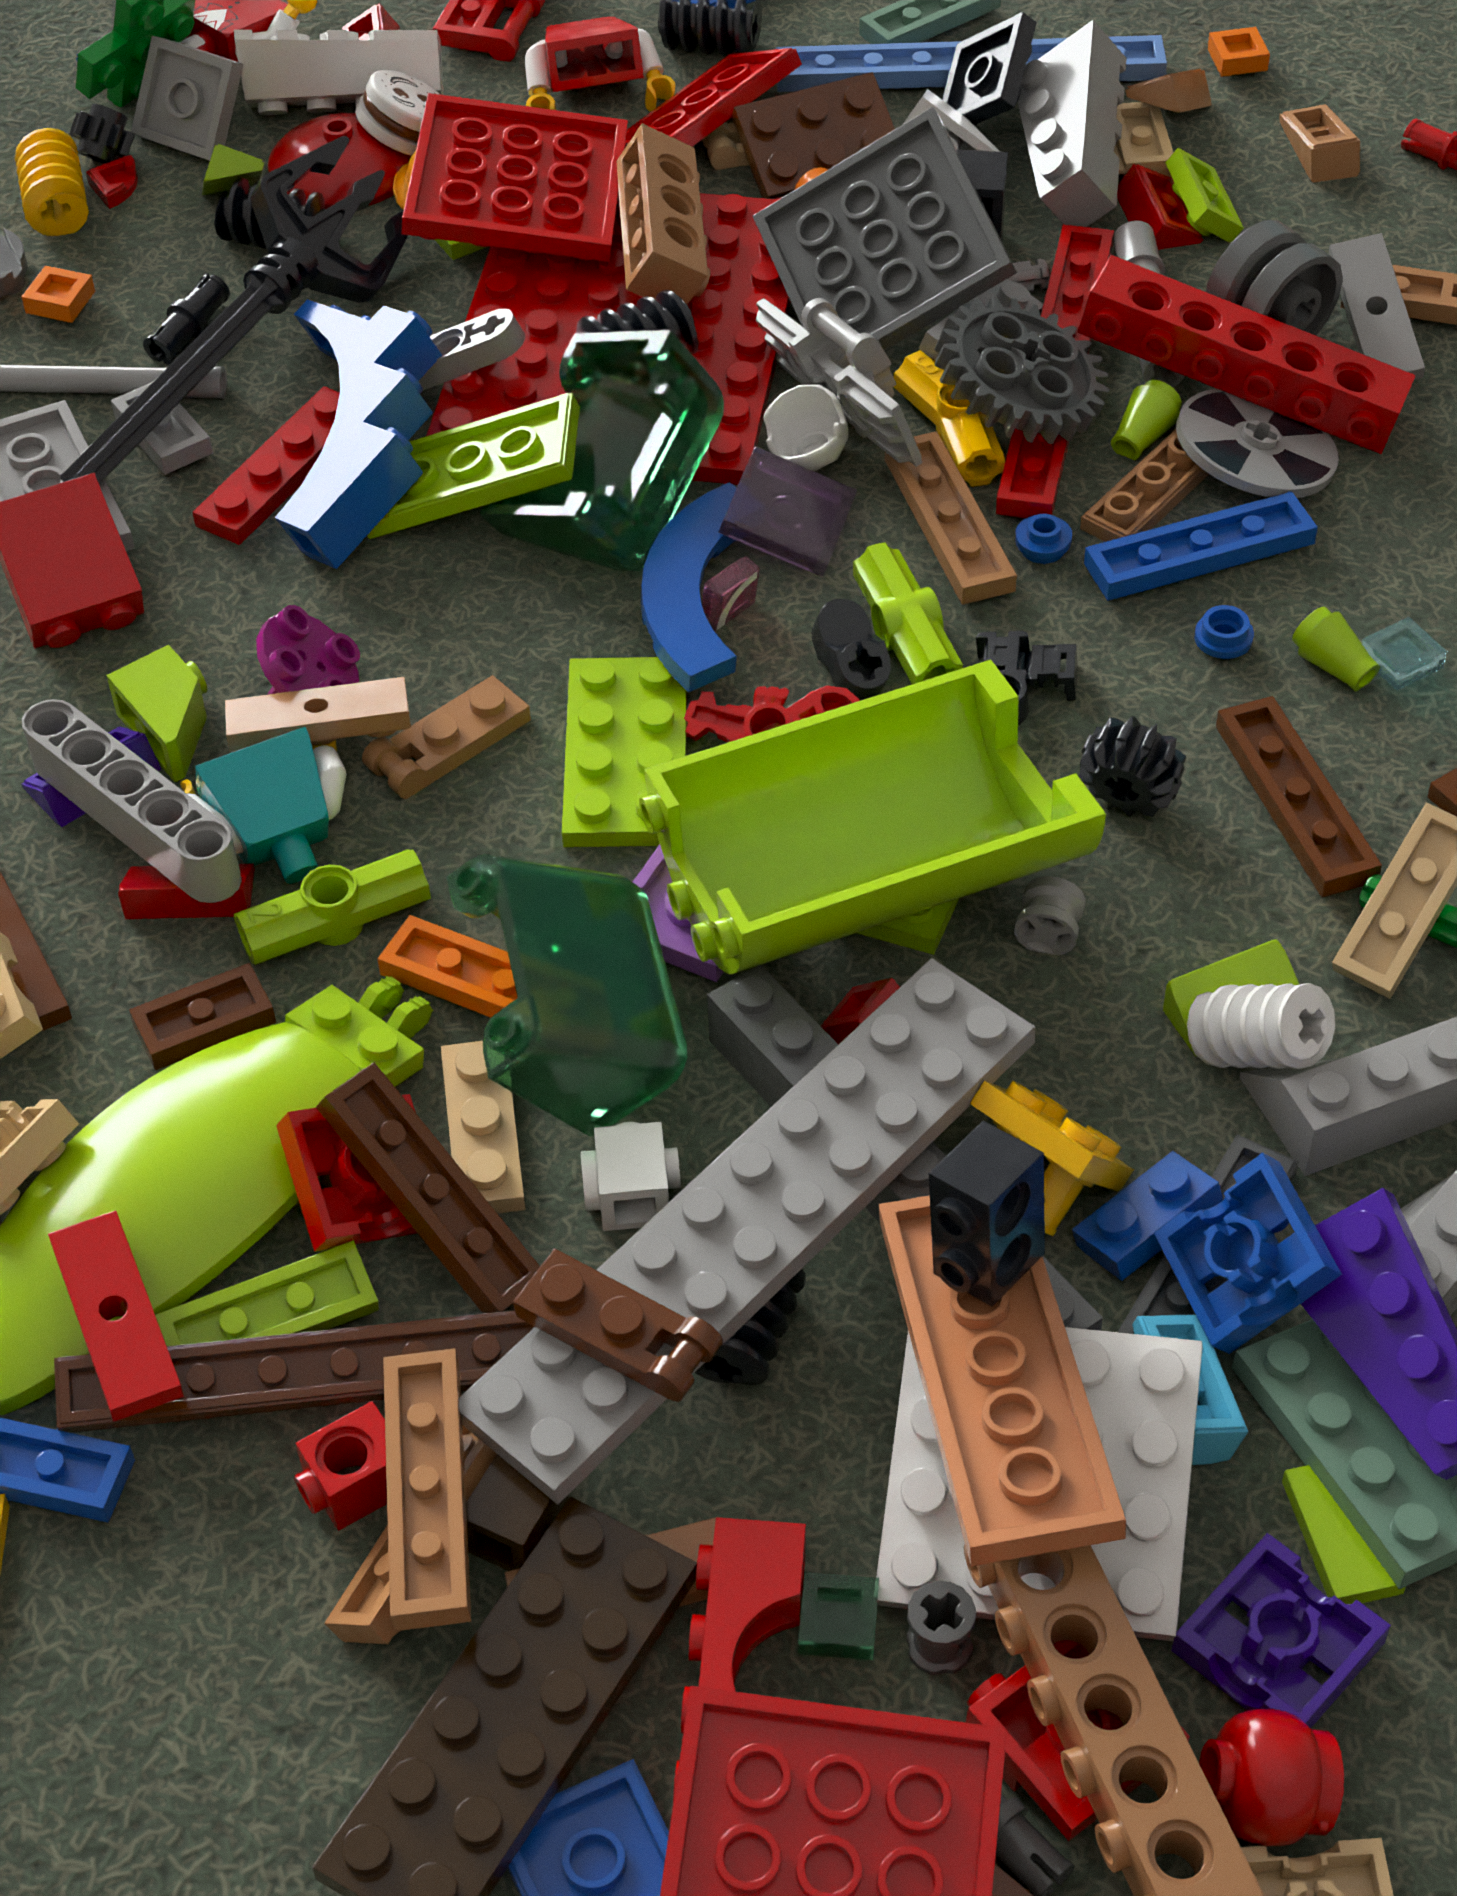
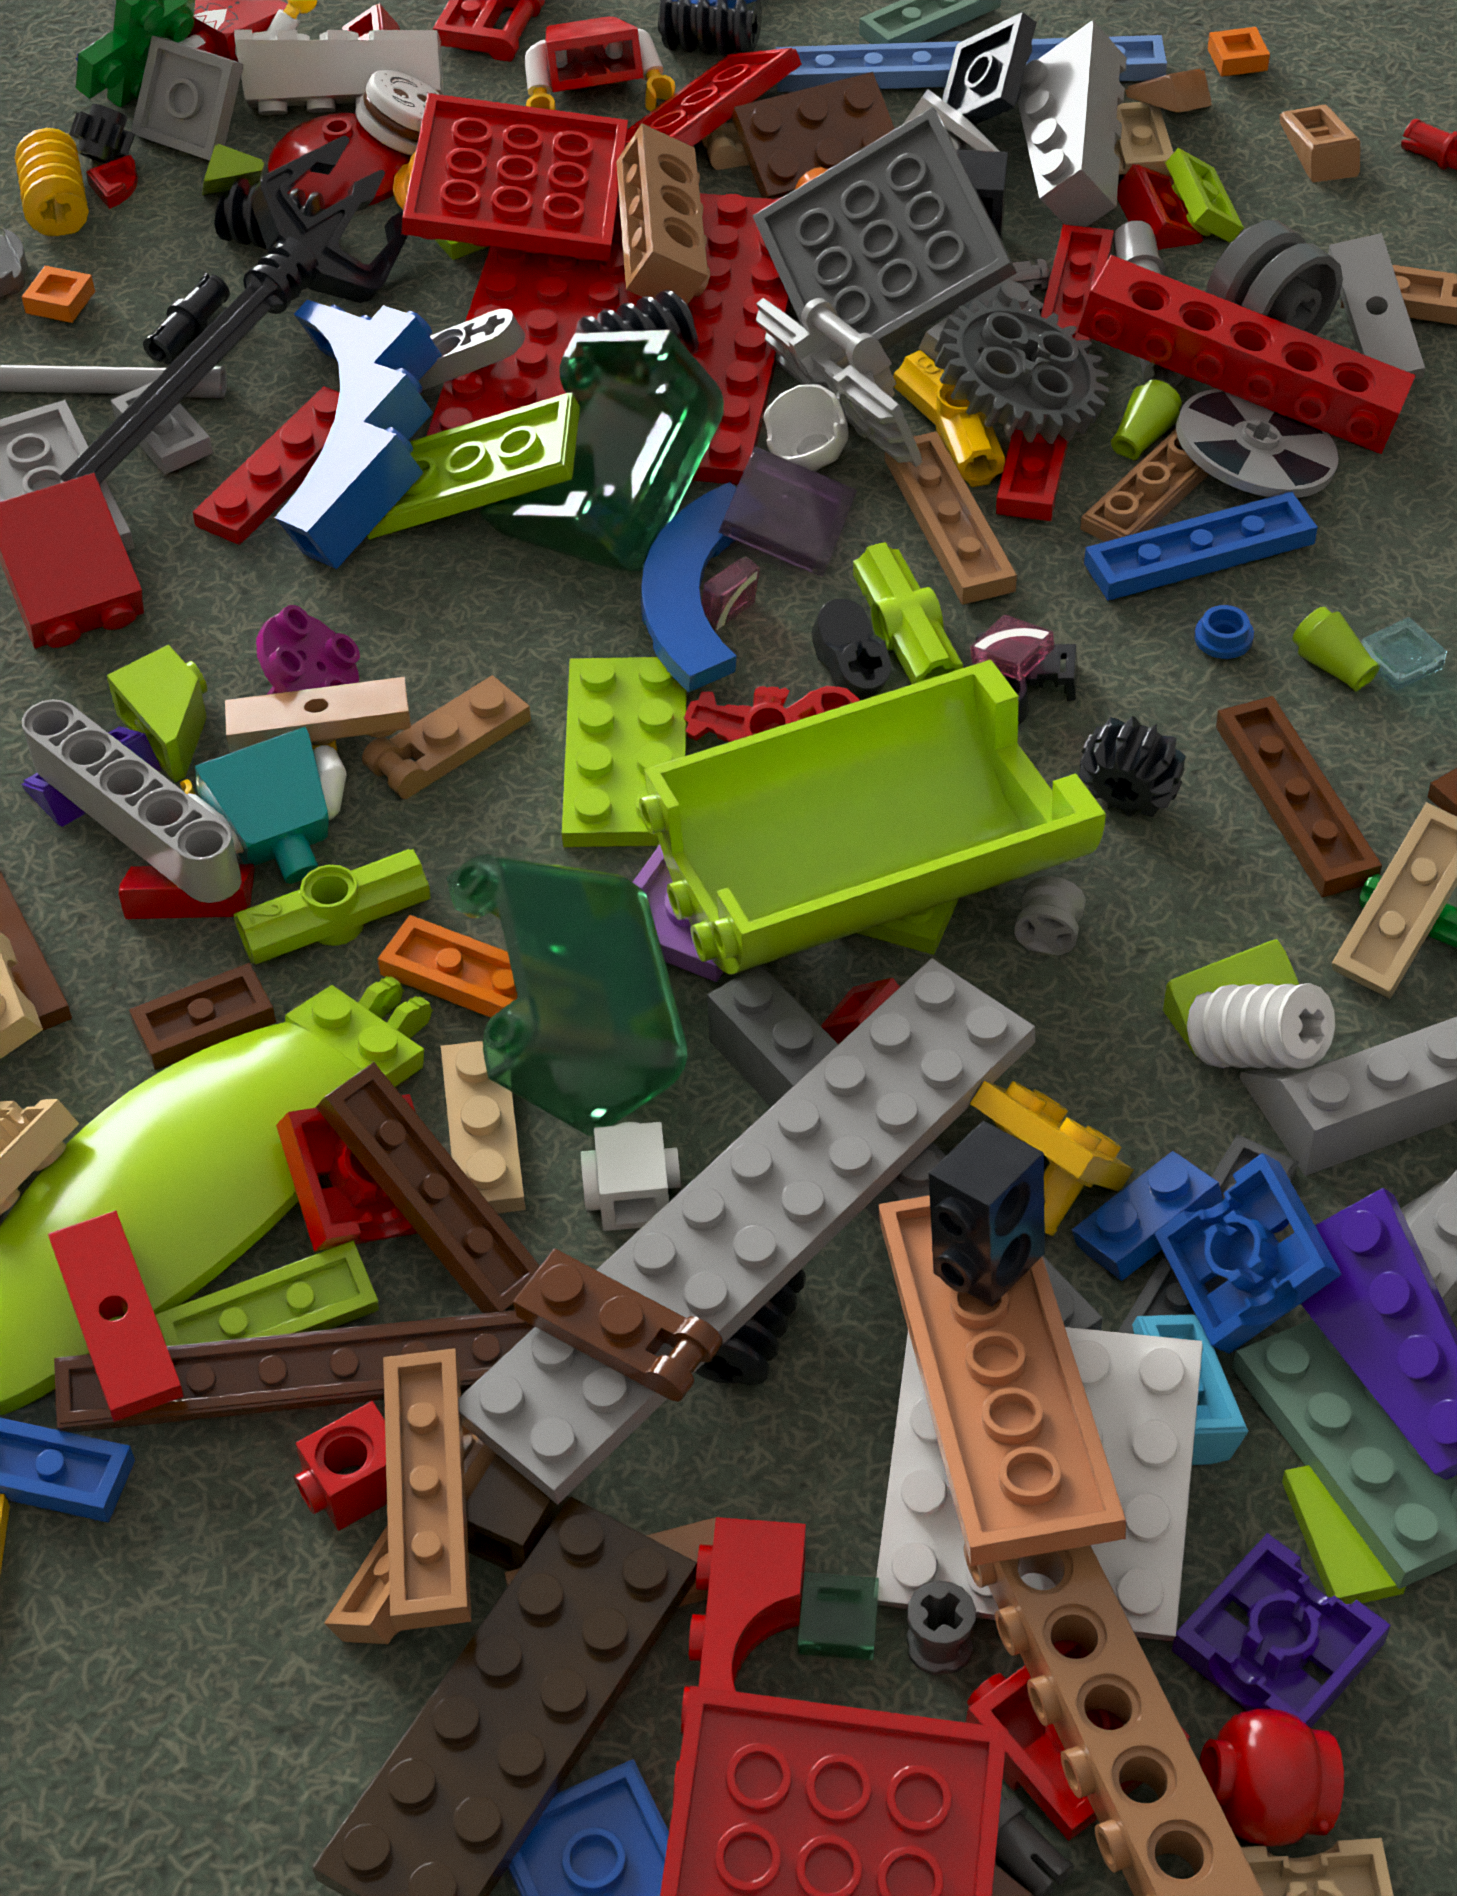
(1013, 646): none -> clear pink tile
(1043, 538): blue plate -> none

